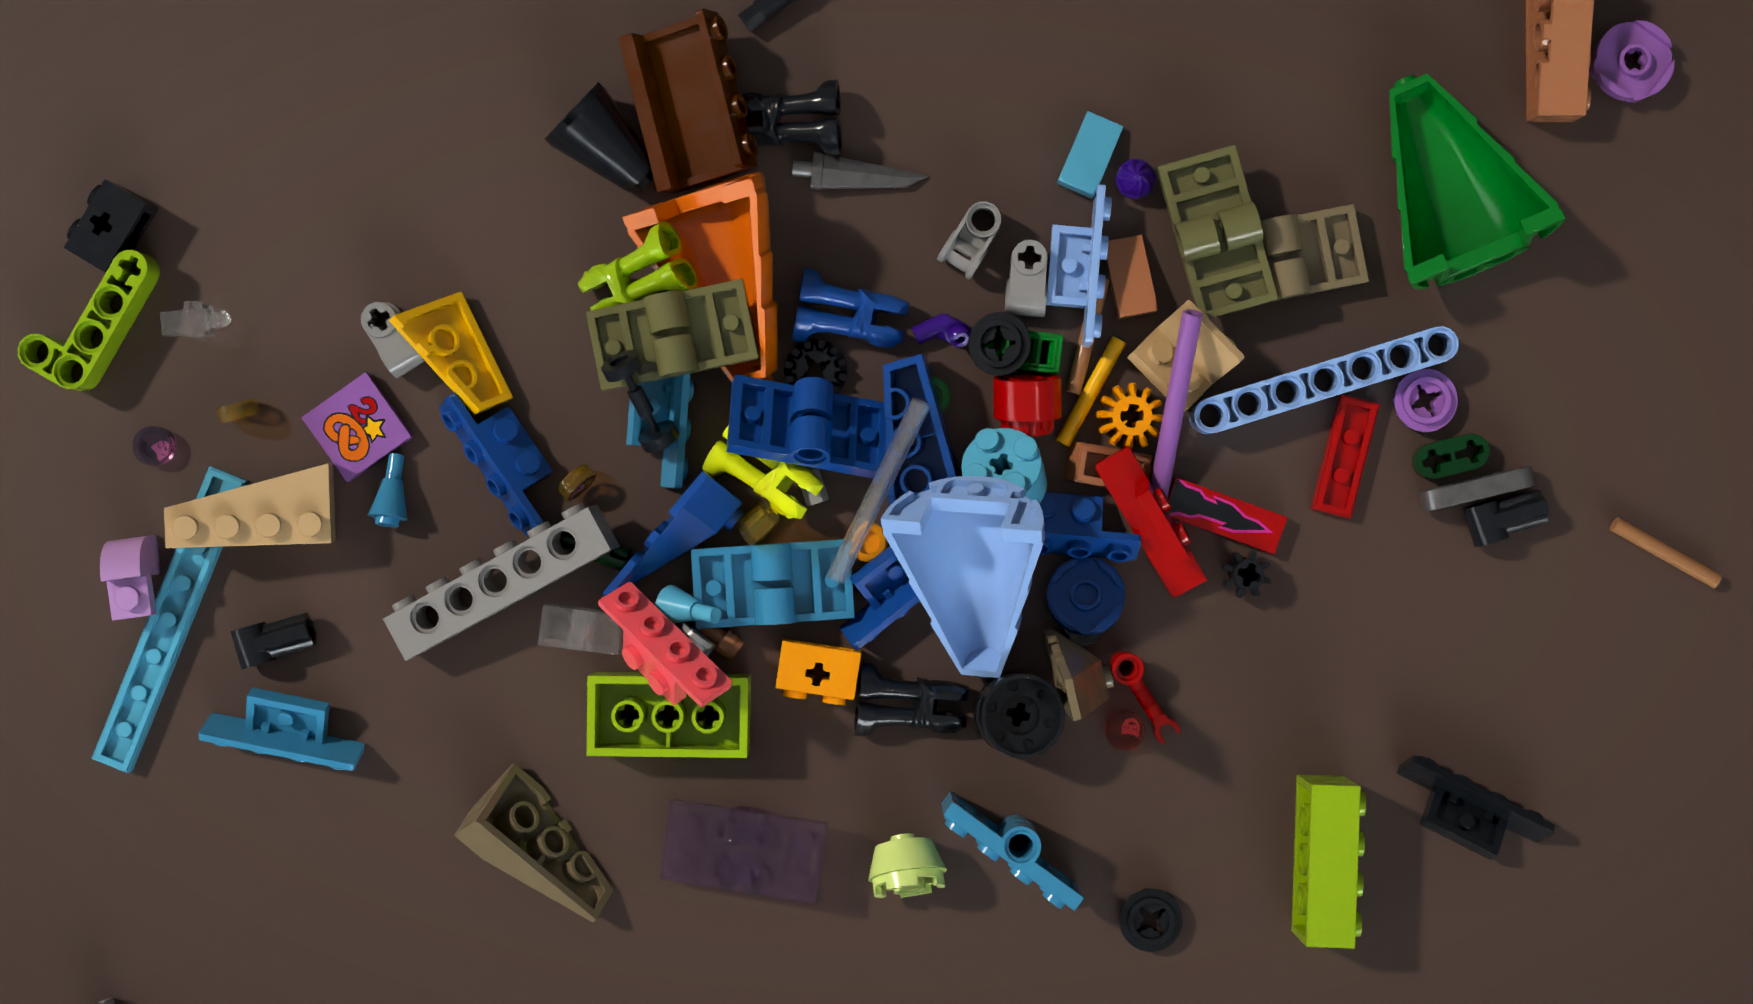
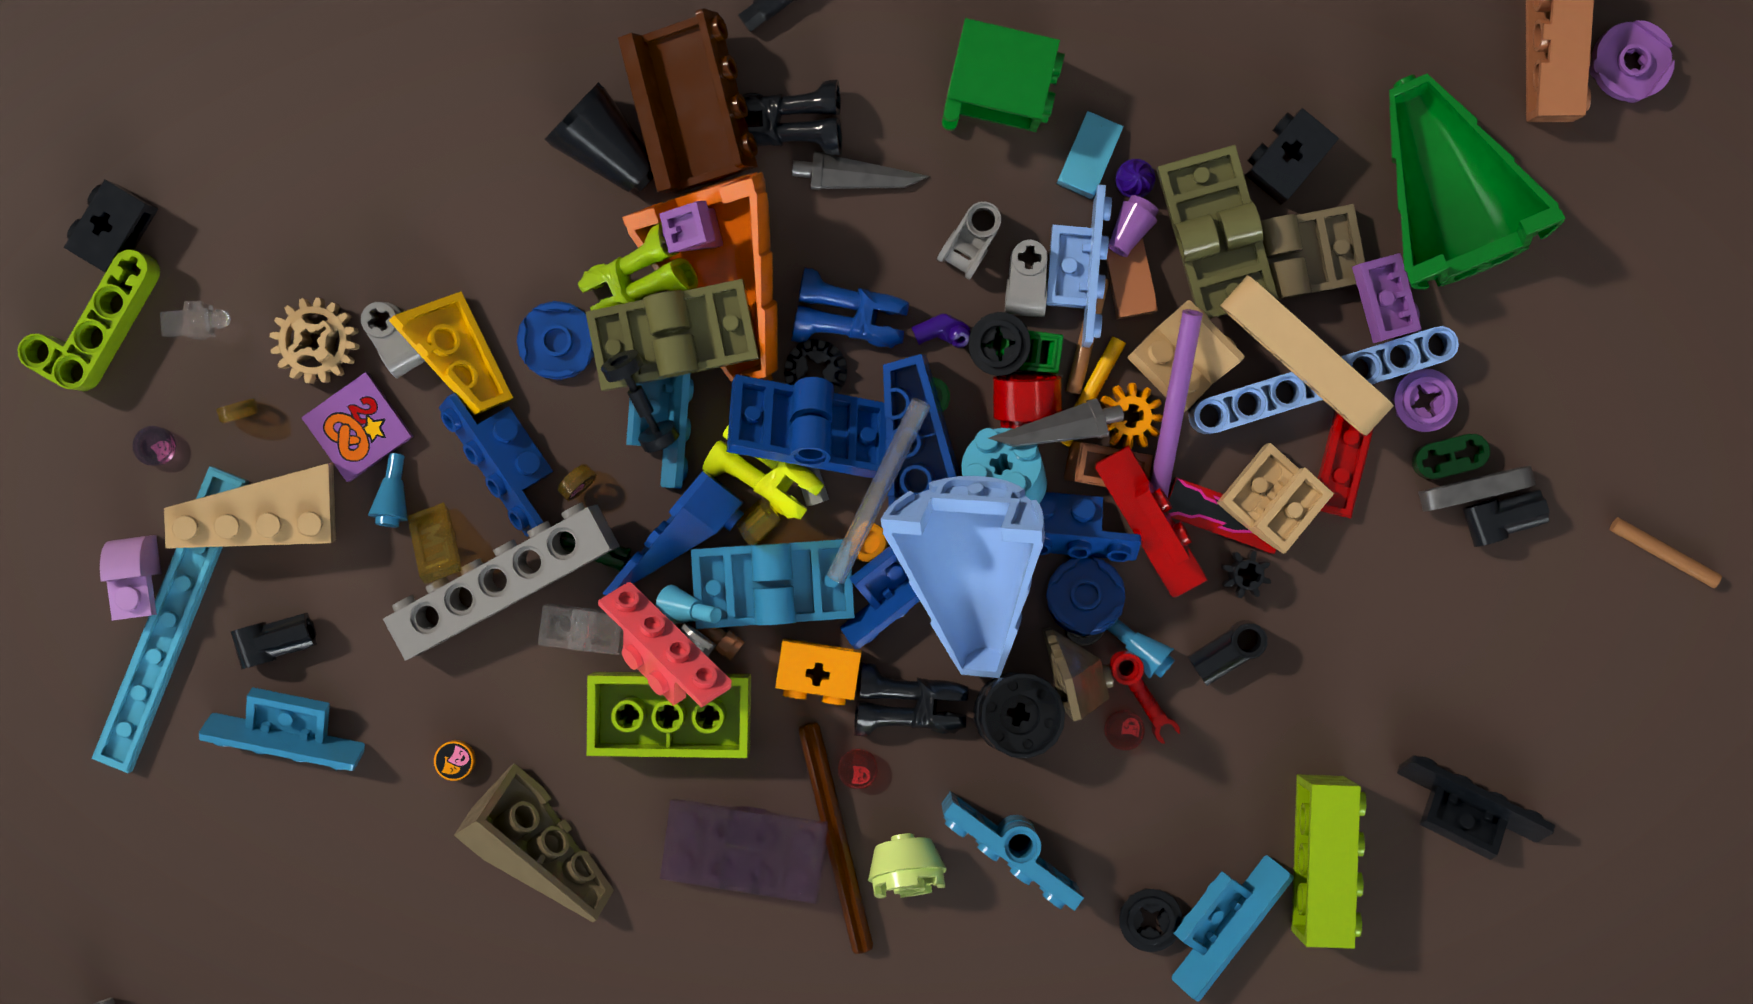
(300, 349): none -> tan gear
(434, 543): none -> clear yellow tile
(454, 760): none -> tile
(555, 340): none -> blue tile
(691, 228): none -> medium lavender bracket
(836, 838): none -> reddish brown axle
(857, 768): none -> clear red tile
(1002, 77): none -> green container
(1075, 423): none -> flat silver bar
(1132, 224): none -> medium lavender cone
(1152, 653): none -> dark azure cone
(1224, 653): none -> black piece
(1224, 922): none -> dark azure bracket
(1275, 498): none -> tan slope
(1306, 355): none -> tan beam
(1308, 139): none -> black brick
(1387, 298): none -> medium lavender bracket

